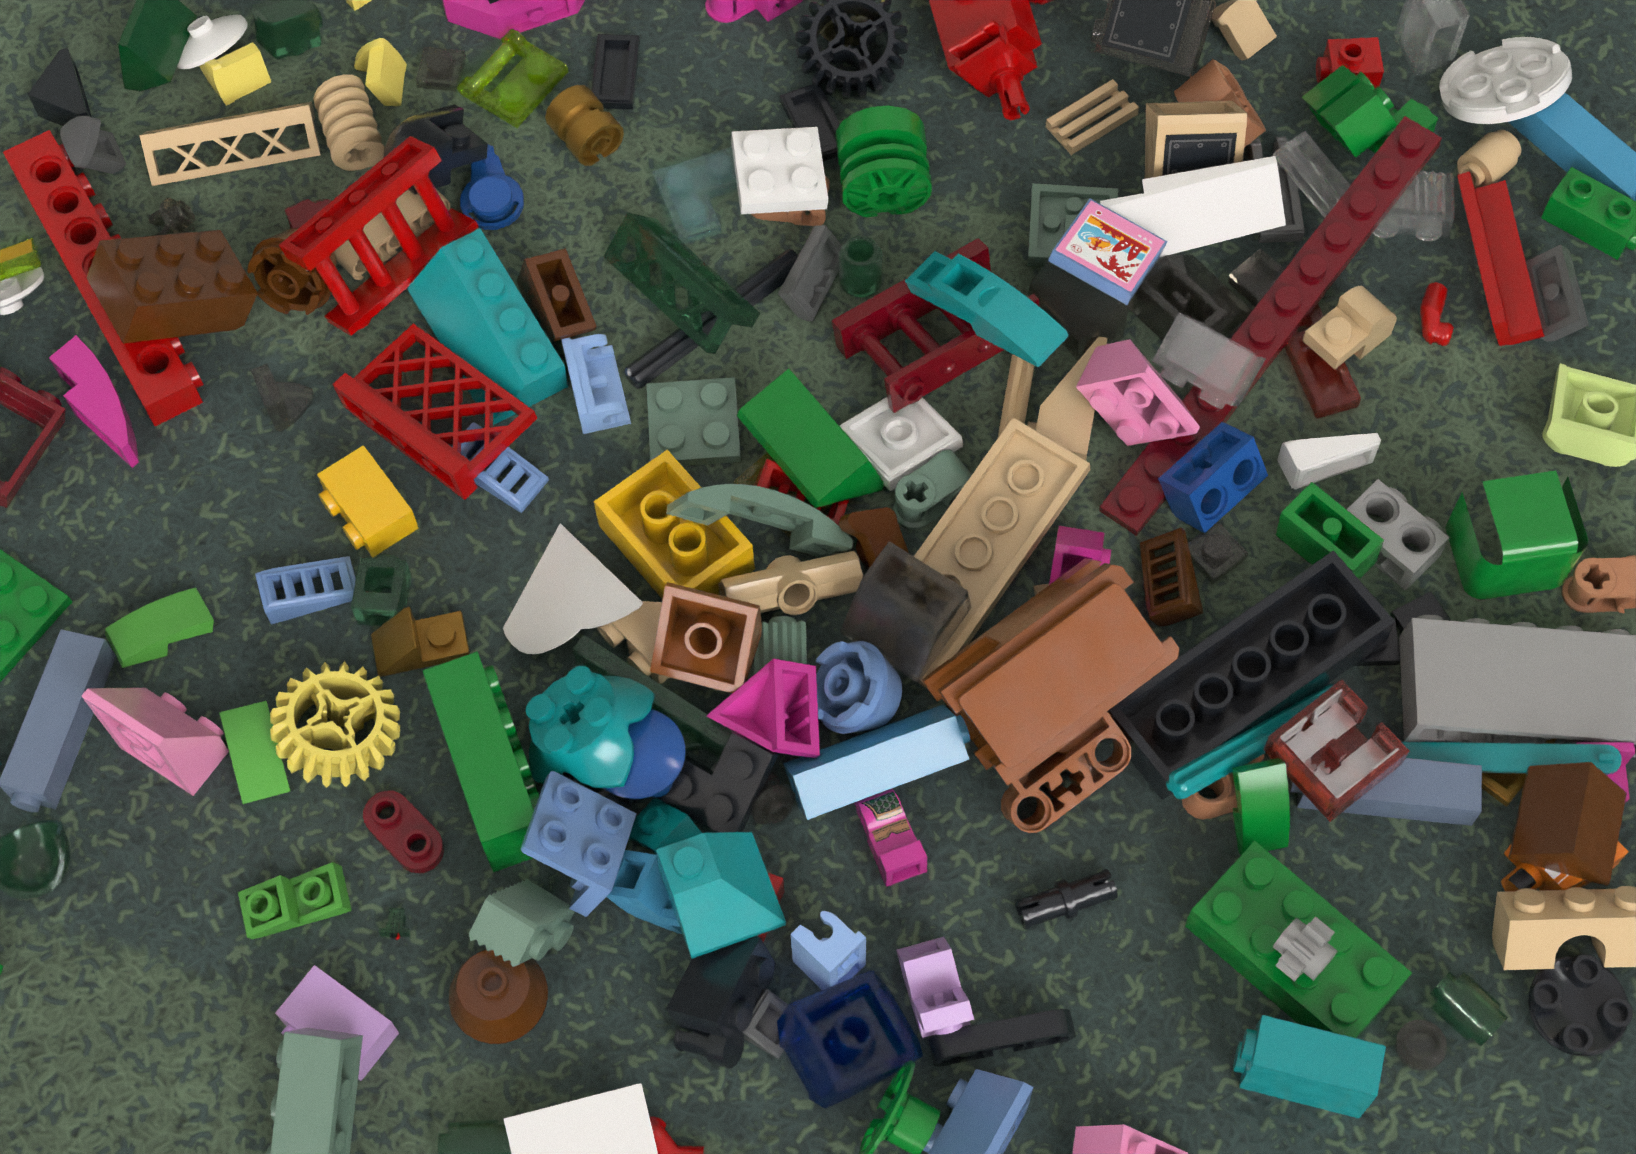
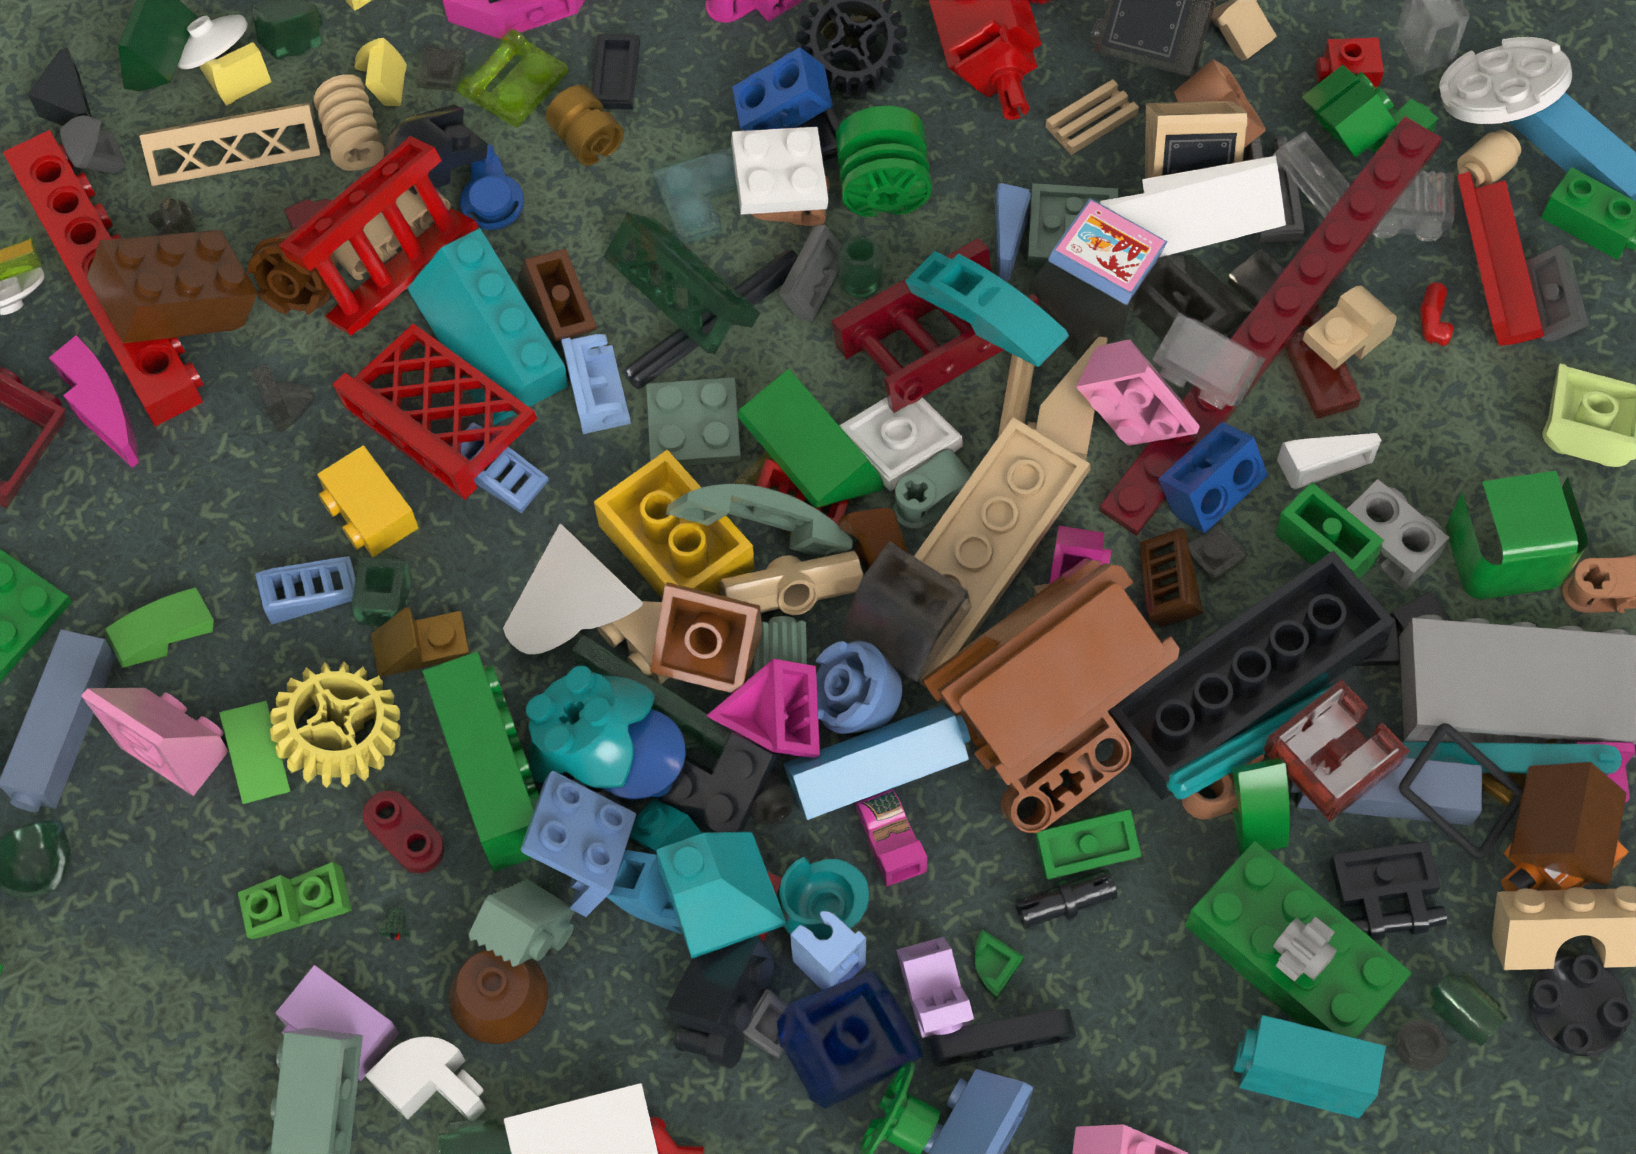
(419, 1069): none -> white brick
(783, 93): none -> blue brick
(820, 887): none -> teal helmet
(995, 963): none -> green tile
(1011, 217): none -> medium blue slope
(1087, 843): none -> green plate
(1386, 875): none -> black plate
(1422, 758): none -> black piece

